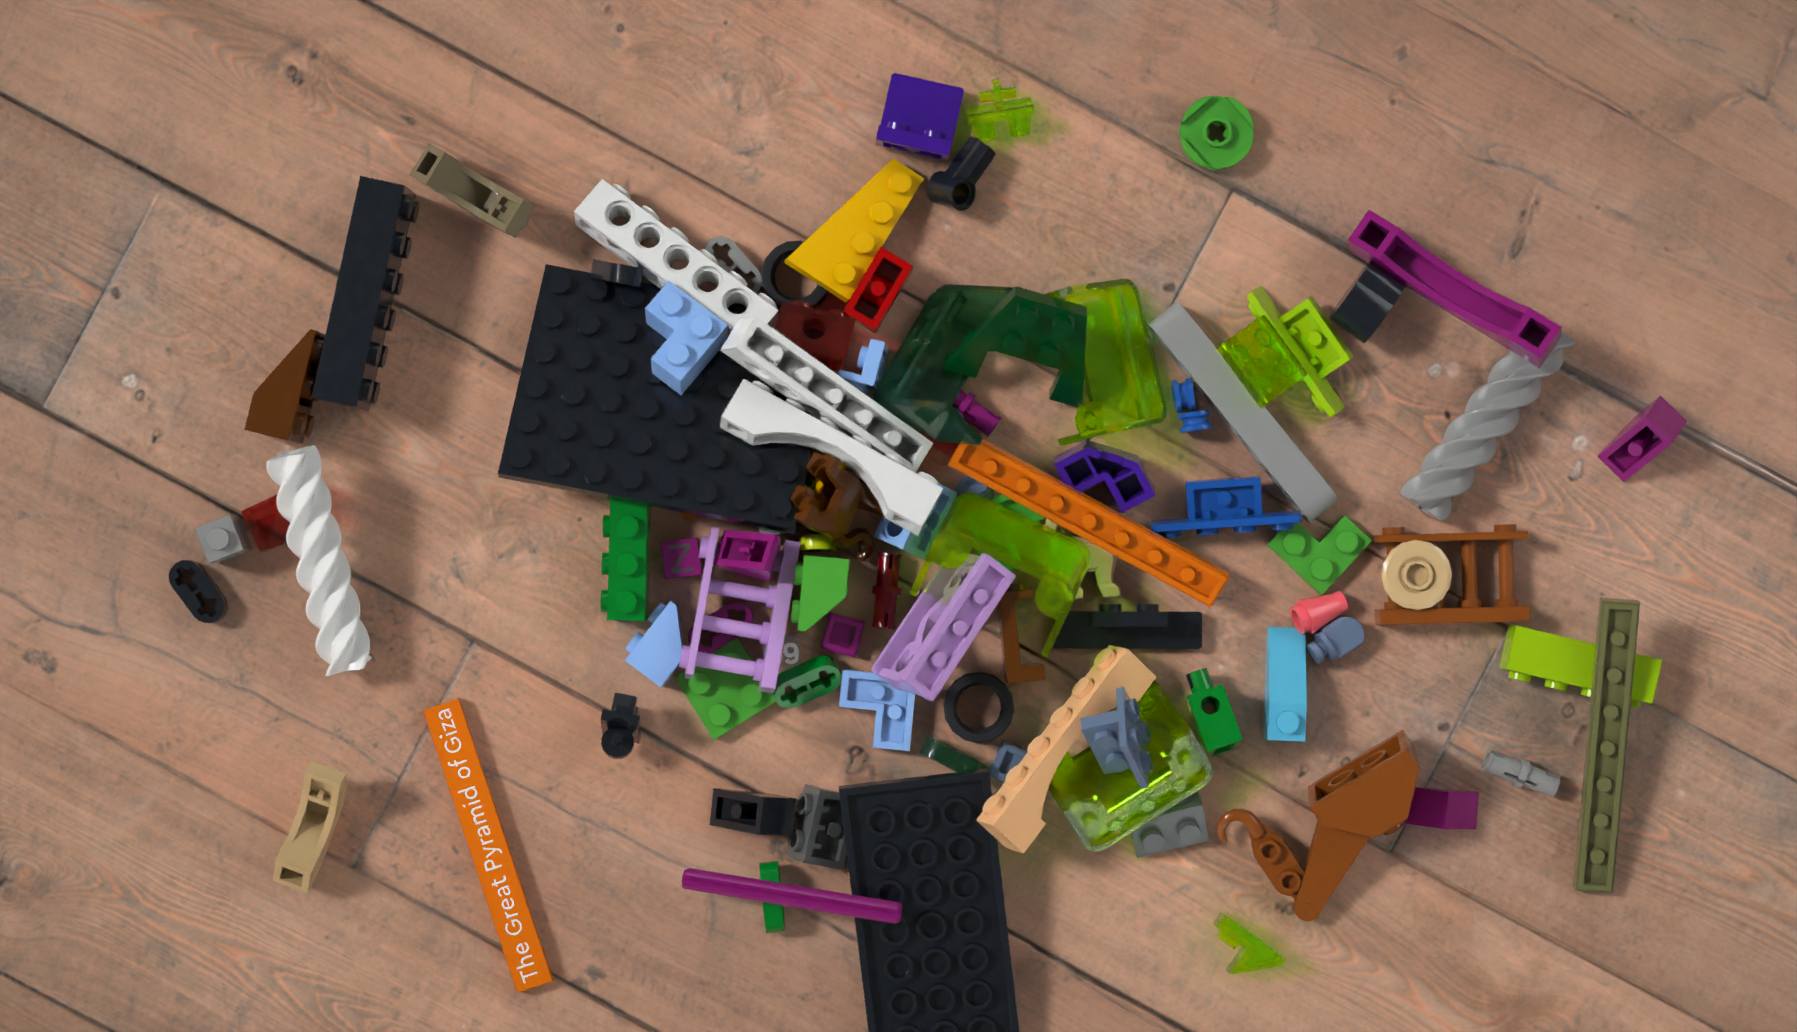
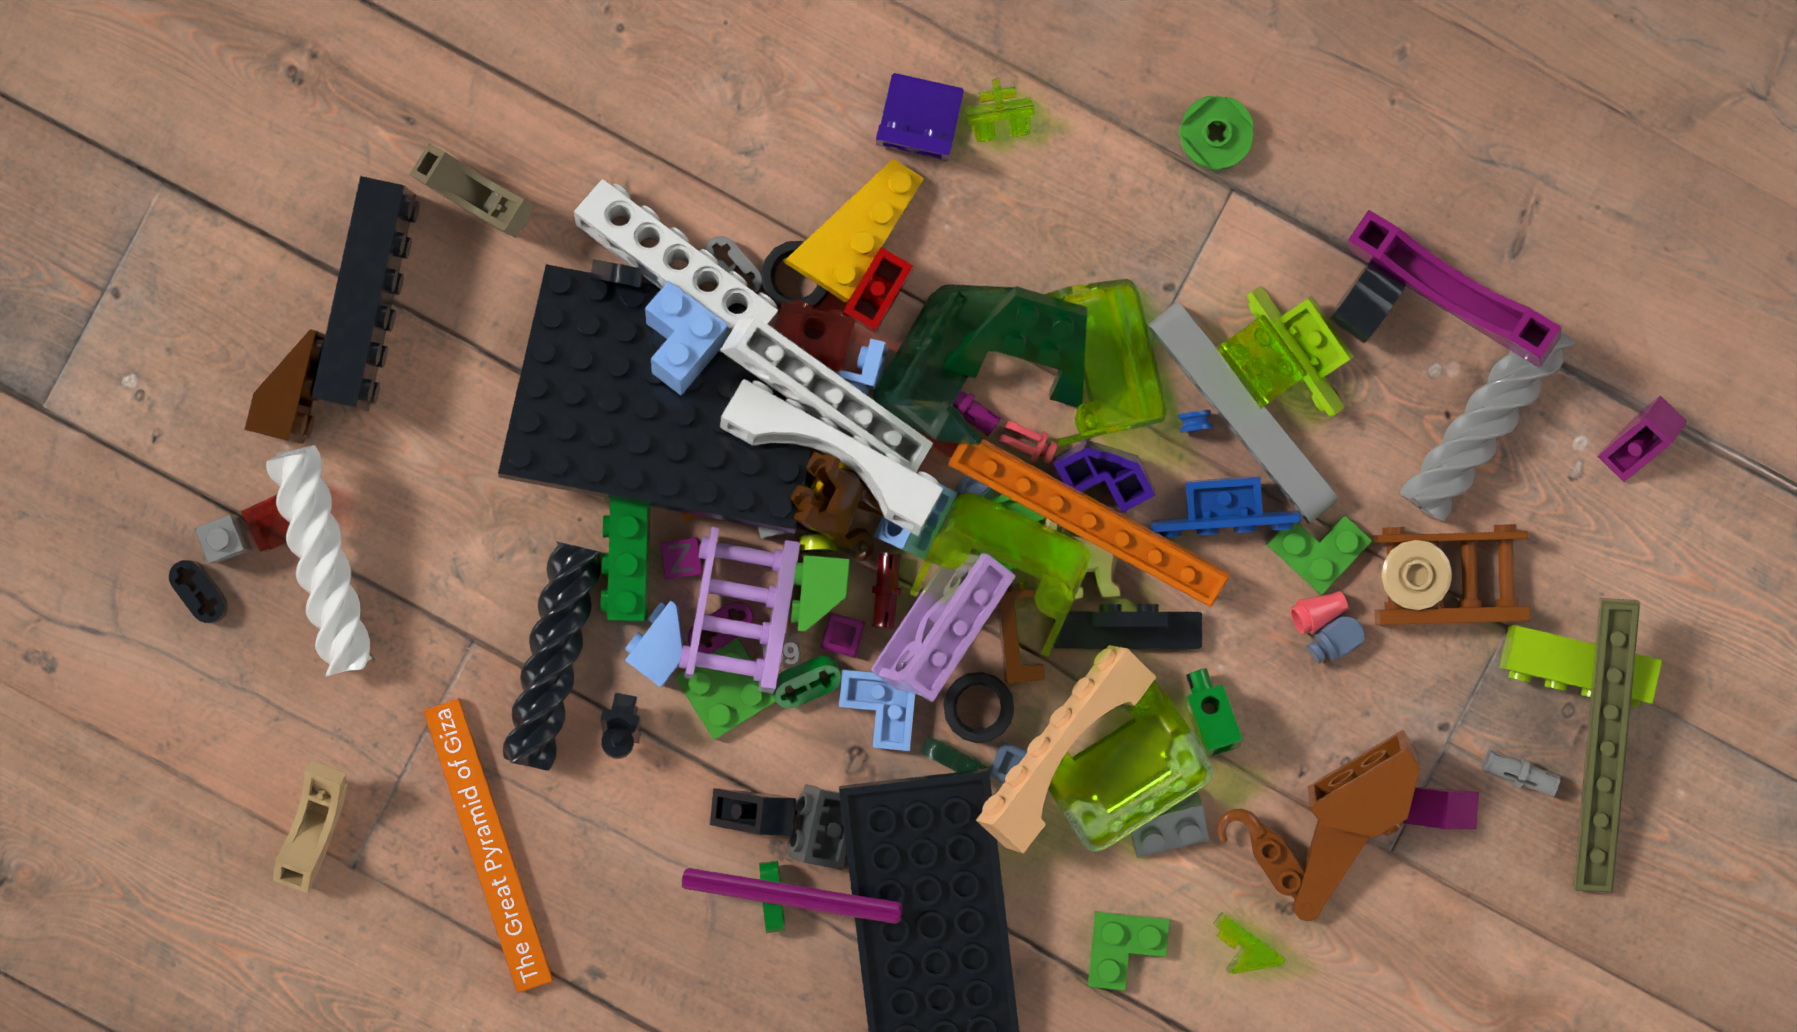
(554, 646): none -> black piece
(748, 553): magenta slope -> none
(956, 185): black piece -> none
(1042, 449): none -> coral arm
(1116, 937): none -> bright green plate
(1120, 739): sand blue bracket -> none
(1183, 395): blue bush -> none
(1285, 685): medium azure slope -> none

